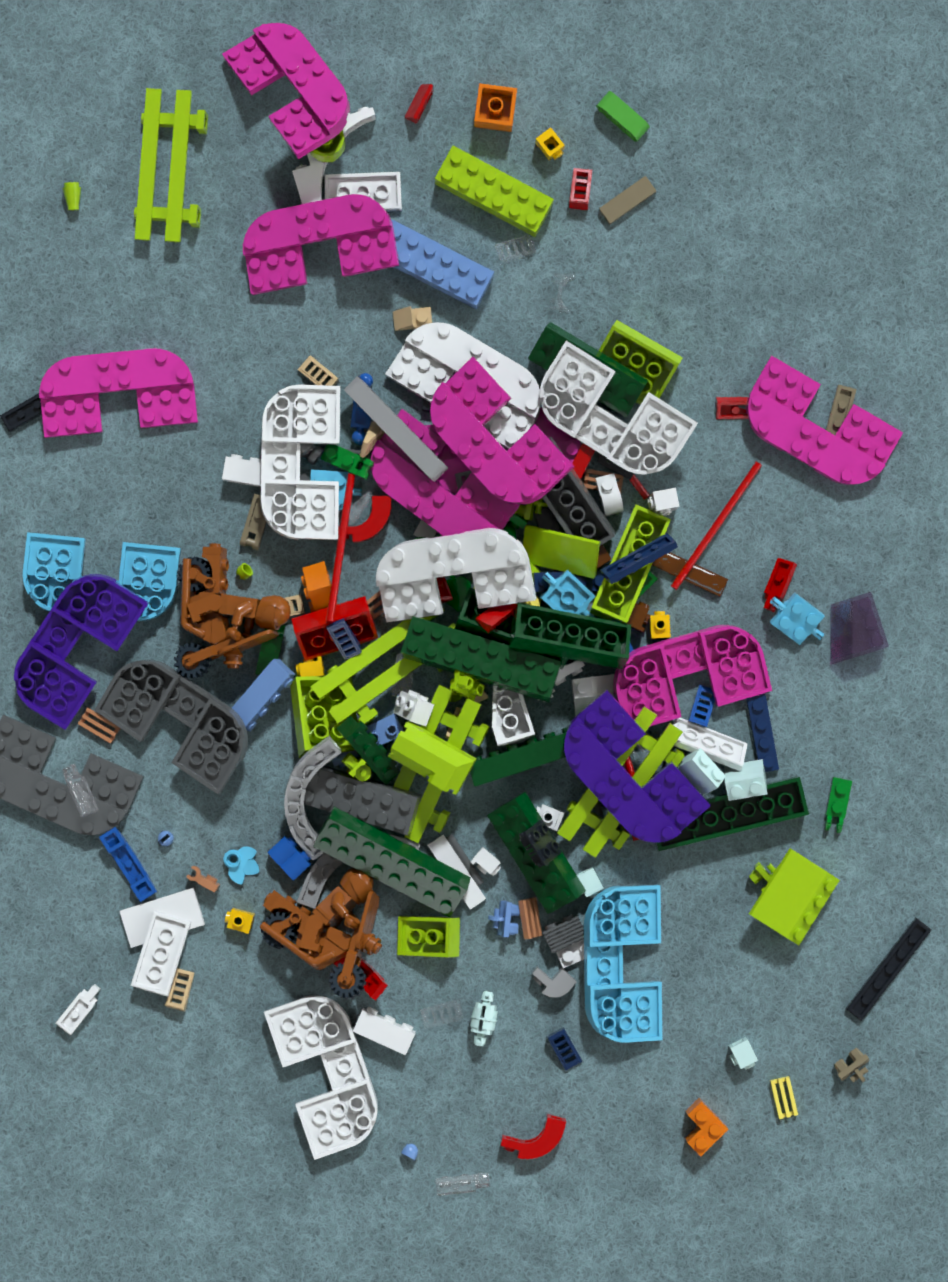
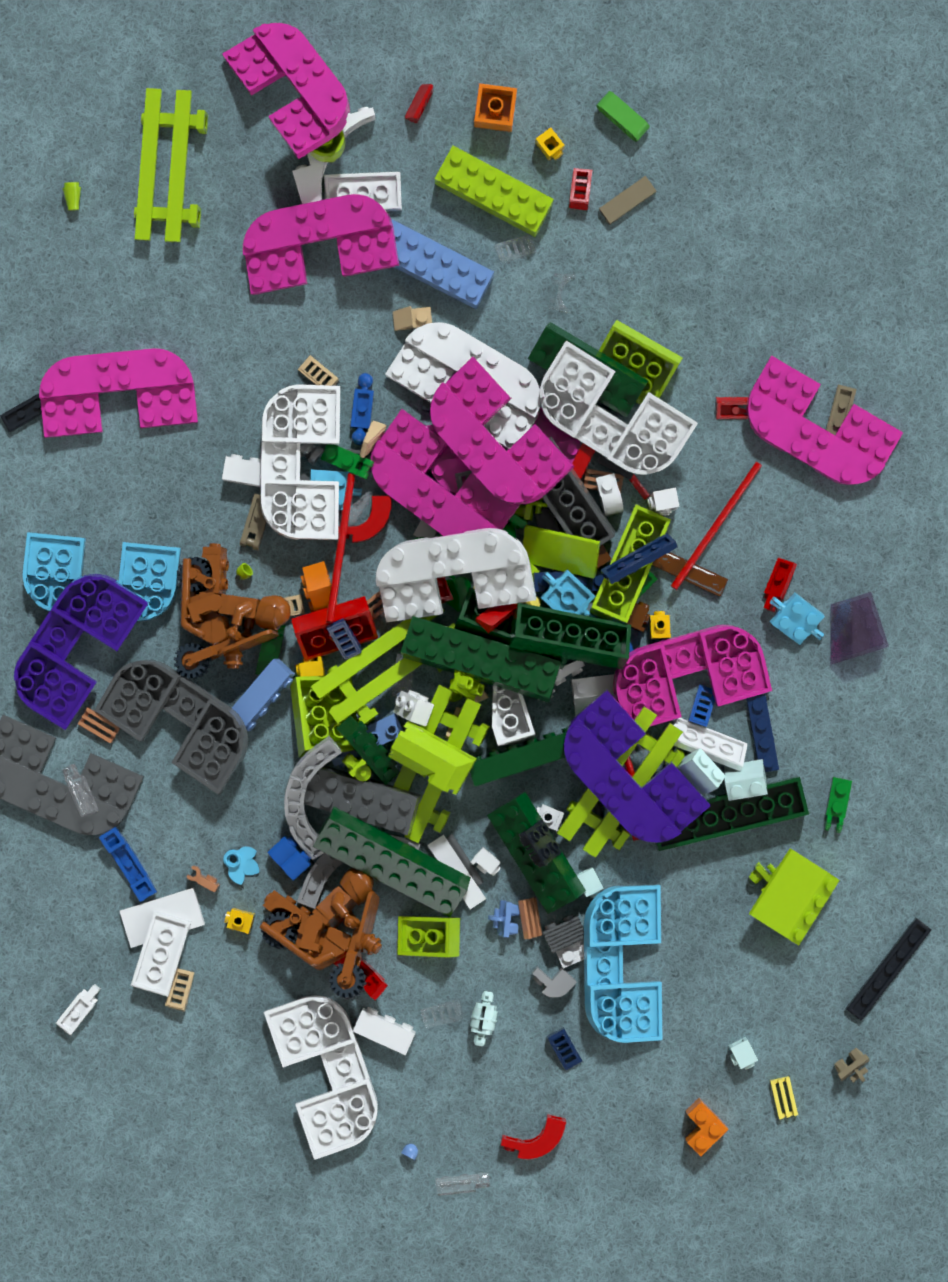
(168, 841): medium blue hinge -> none
(396, 428): light grey beam -> none

